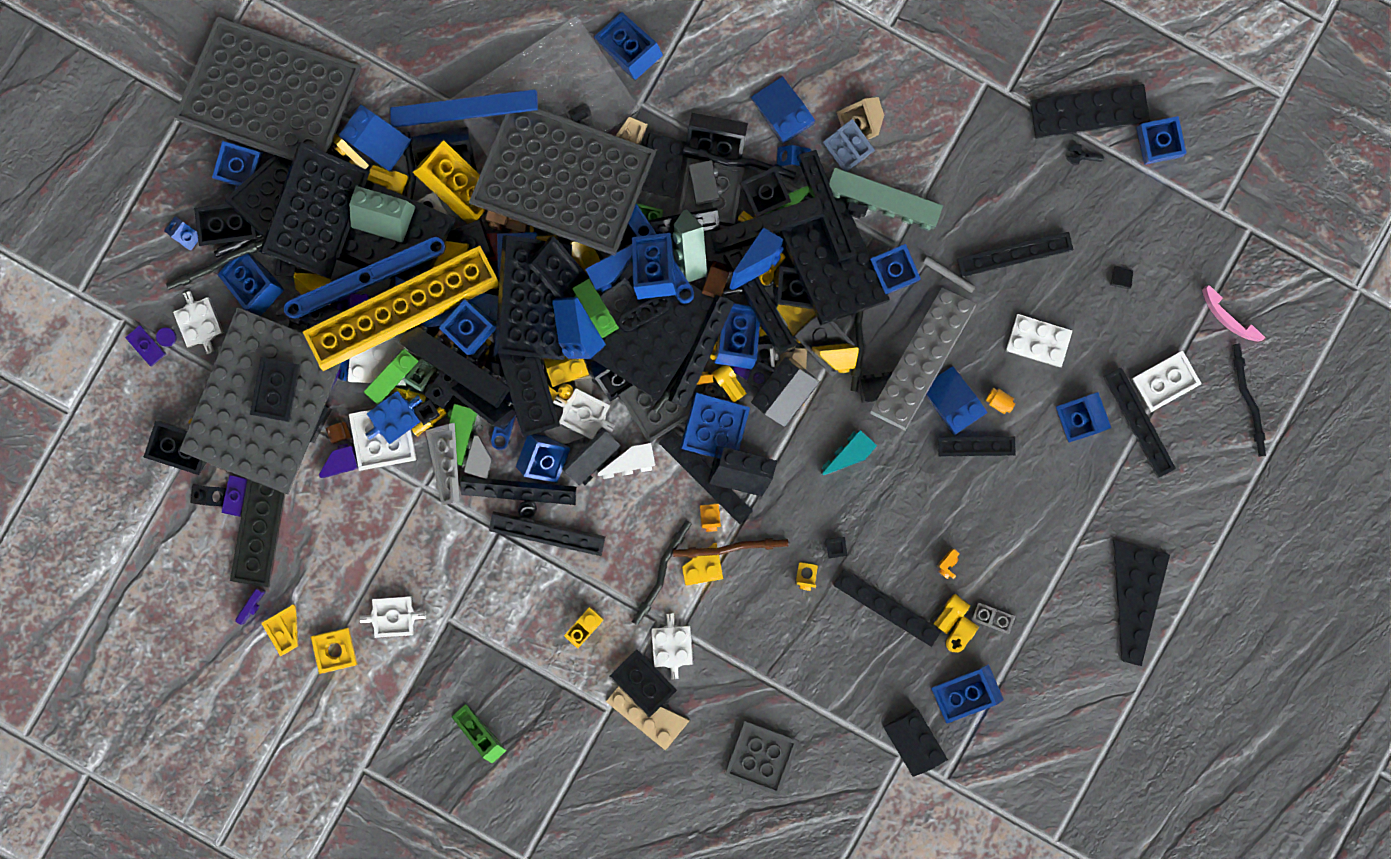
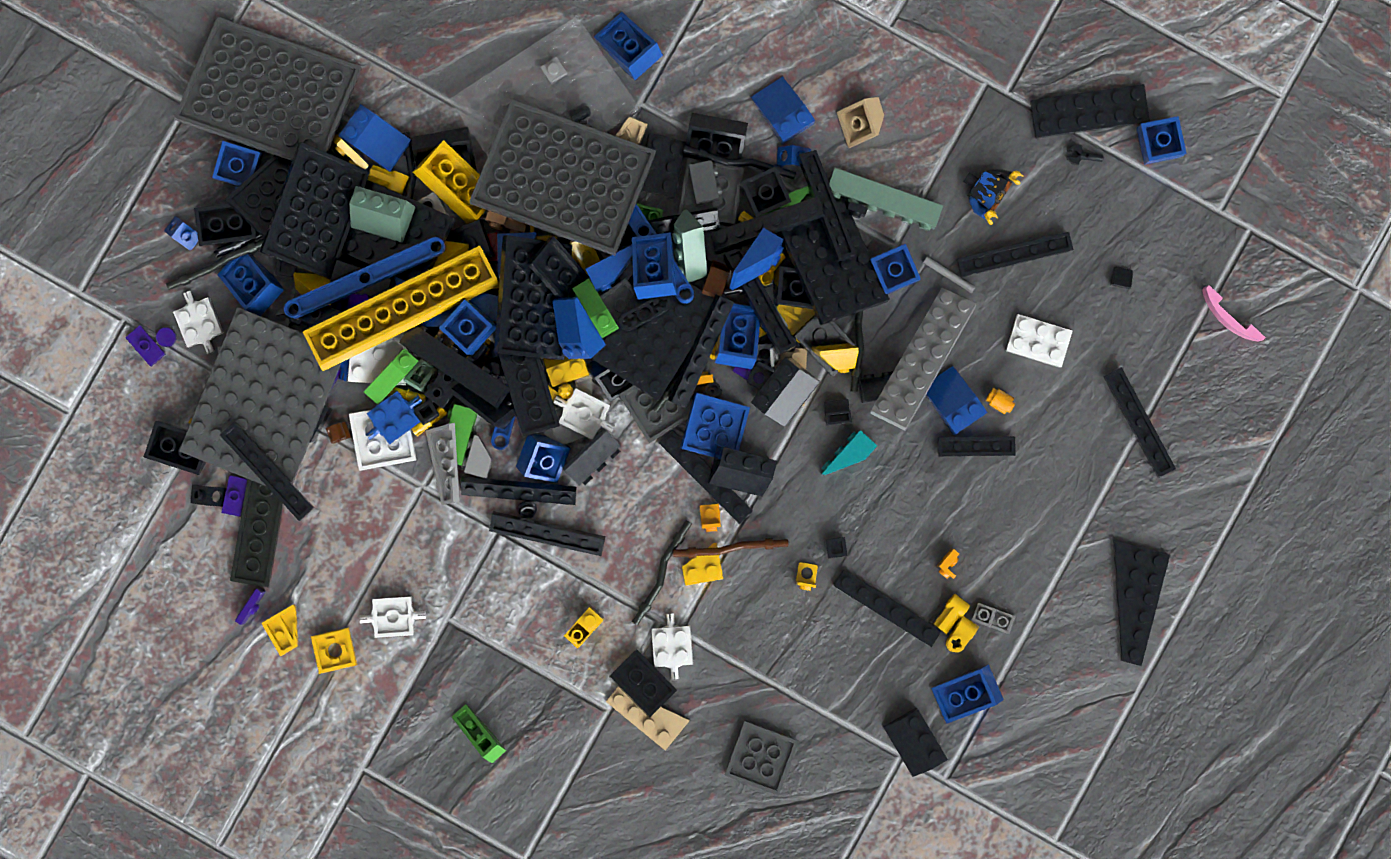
(267, 471): none -> black plate
(275, 389): black plate -> none
(340, 461): dark purple slope -> none
(464, 108): blue tile -> none
(553, 70): none -> light grey plate
(634, 458): white slope -> none
(727, 379): yellow piece -> none
(837, 412): none -> black piece
(849, 146): sand blue slope -> none
(989, 190): none -> torso
(1083, 417): blue slope -> none
(1166, 381): white plate -> none
(1259, 436): black bar -> none

